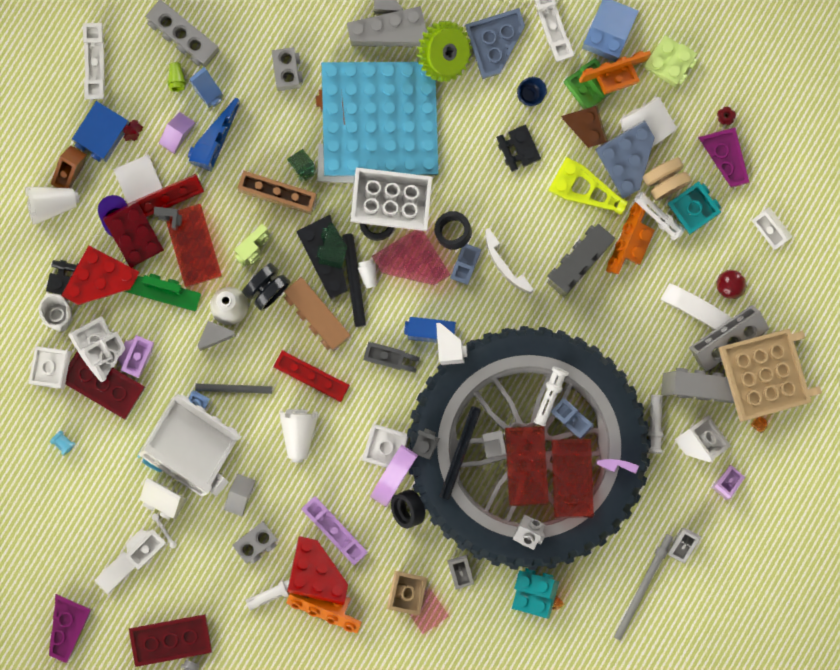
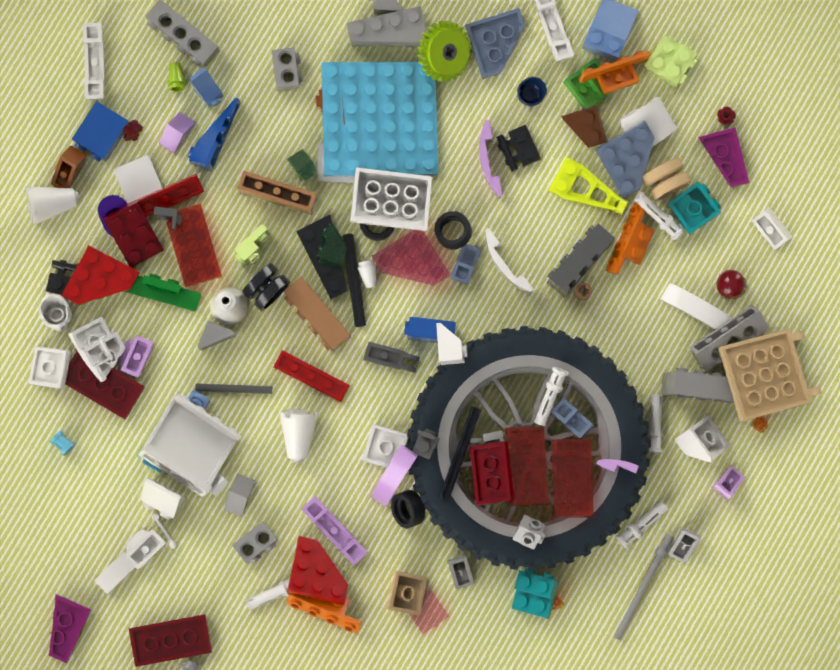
(492, 473): none -> dark red plate
(493, 182): none -> lavender slope
(579, 295): none -> medium nougat bush
(634, 530): none -> white pin

